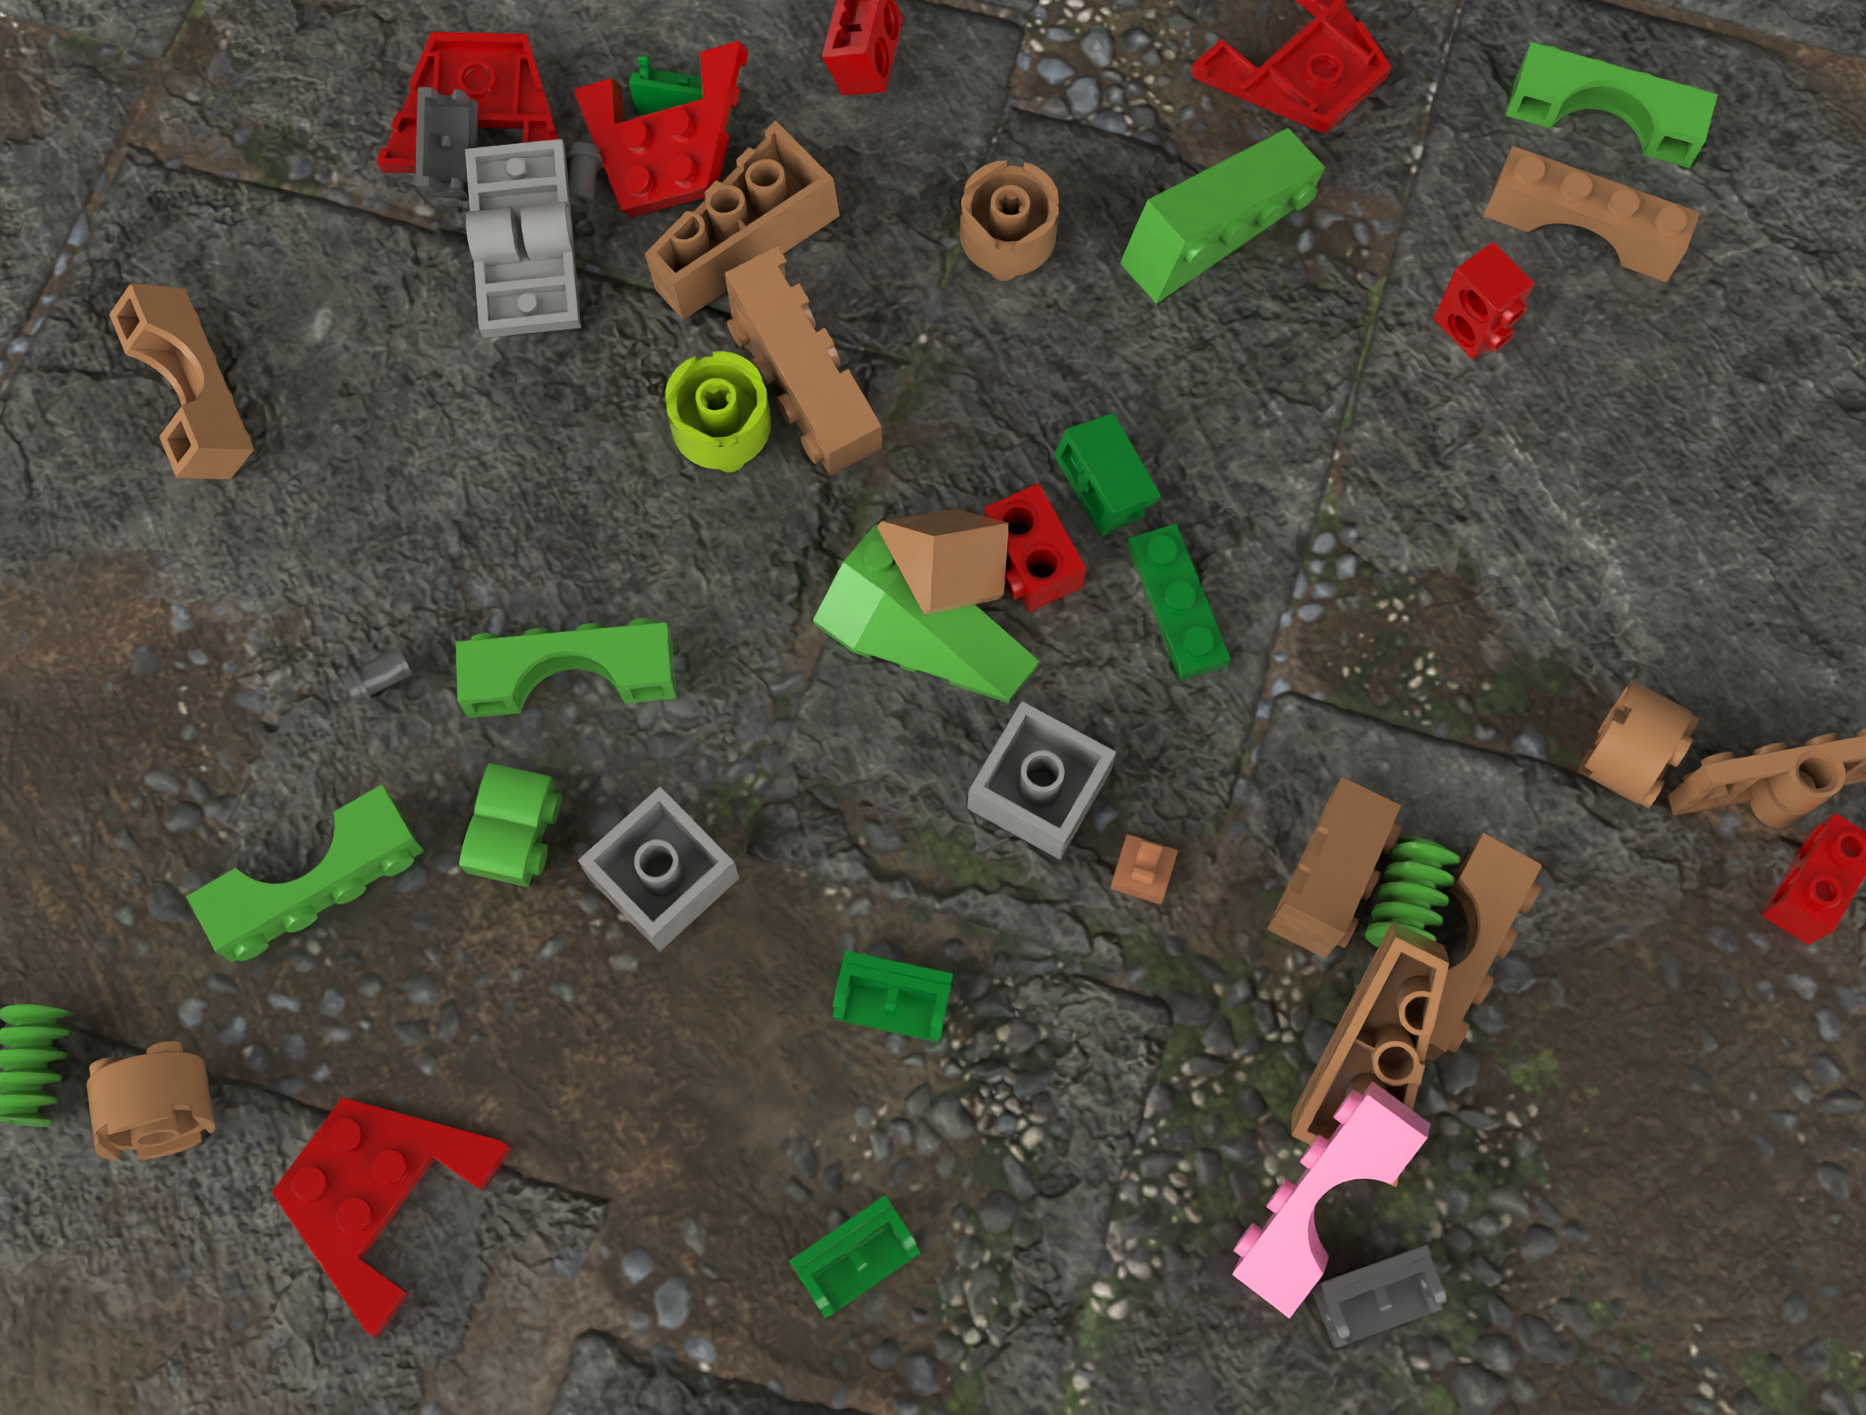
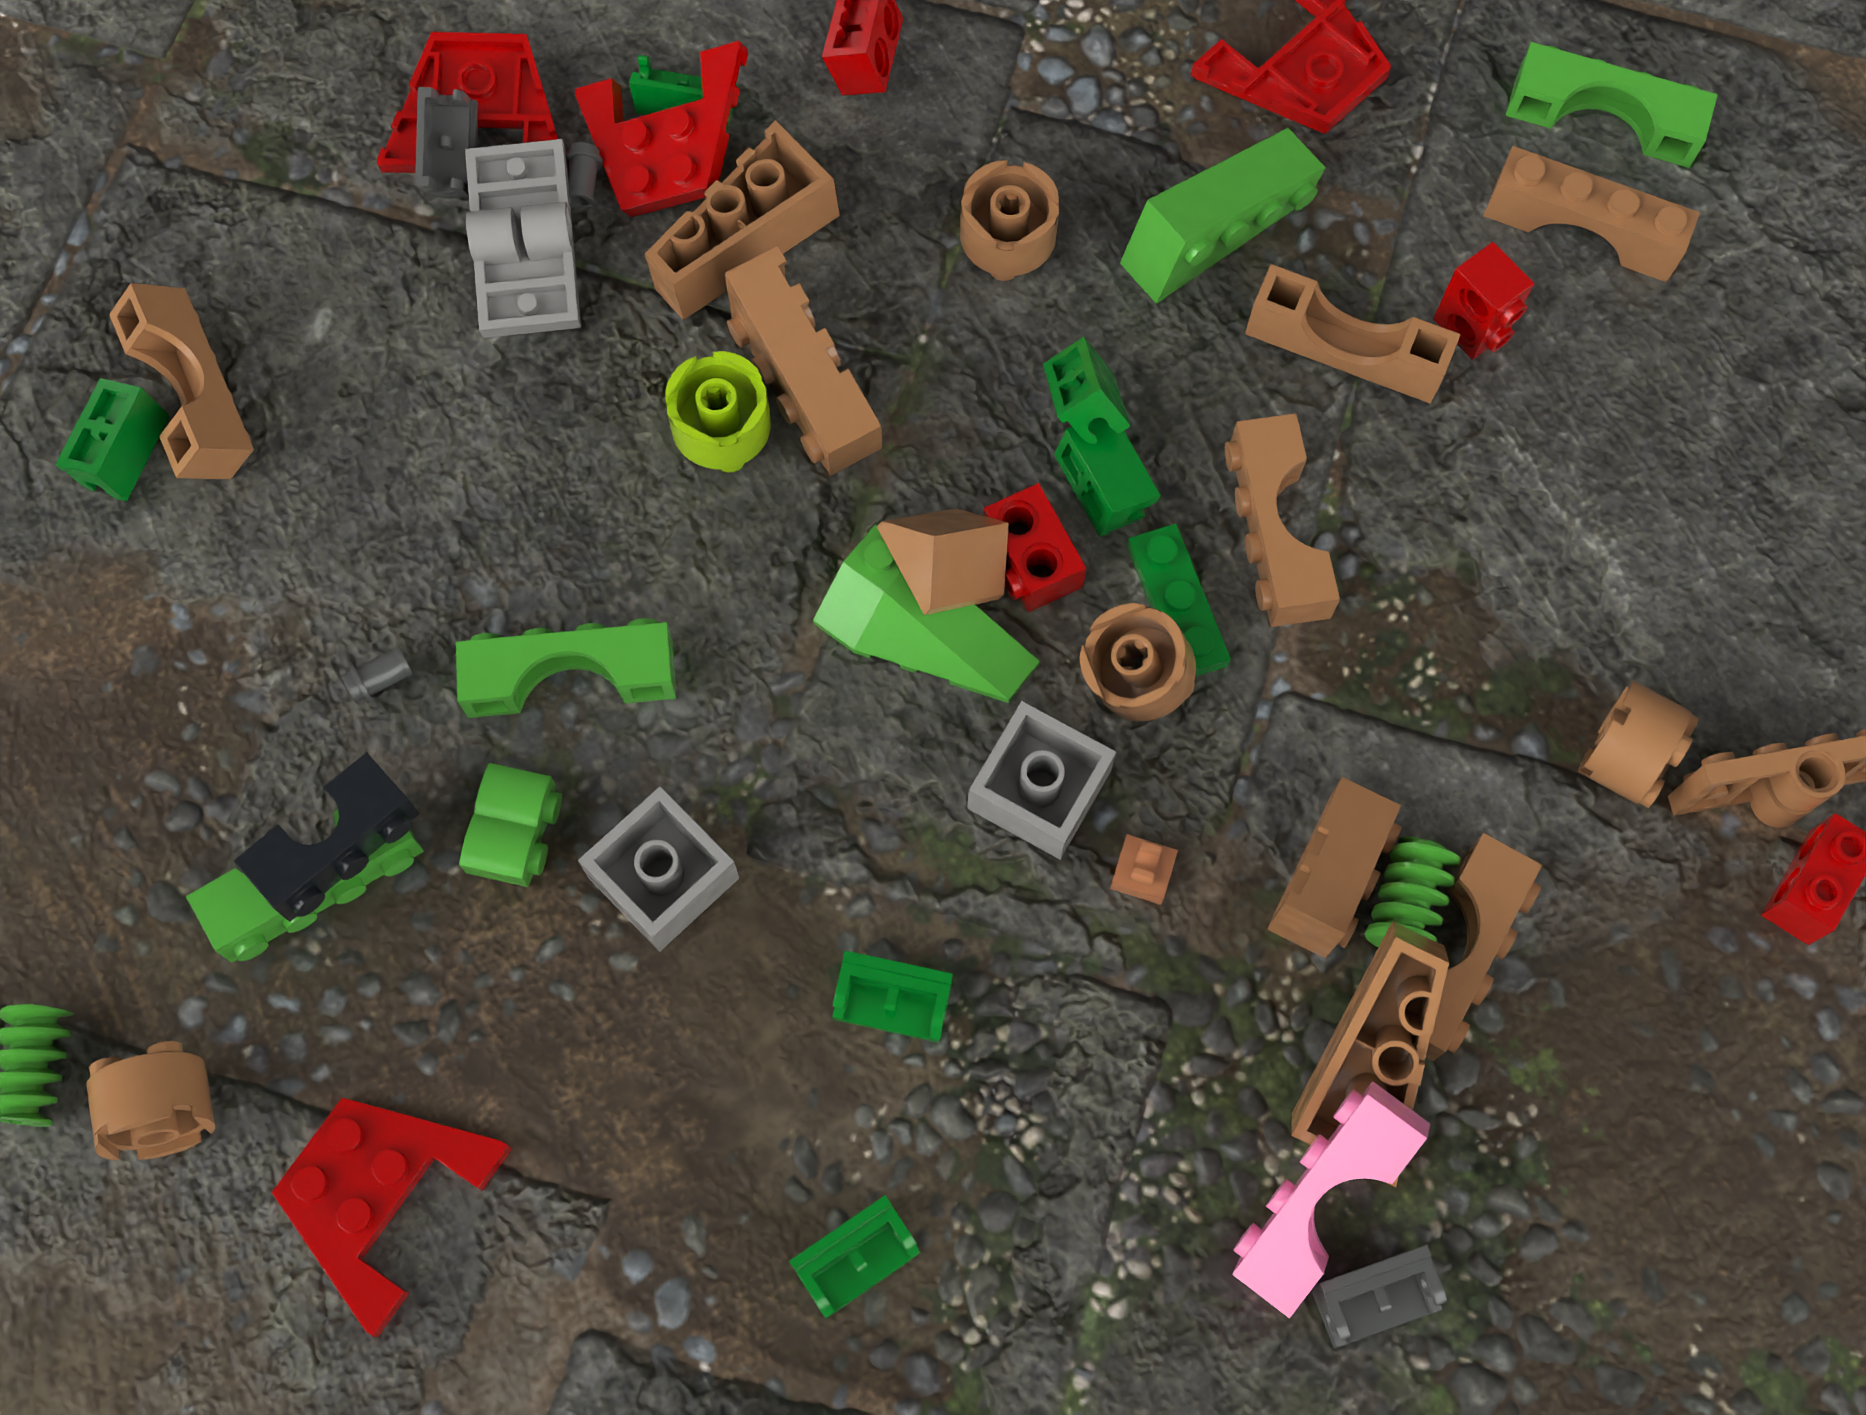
(113, 438): none -> green hinge
(299, 874): none -> black arch
(1085, 390): none -> green hinge
(1109, 662): none -> medium nougat brick
(1294, 578): none -> medium nougat arch
(1398, 356): none -> medium nougat arch

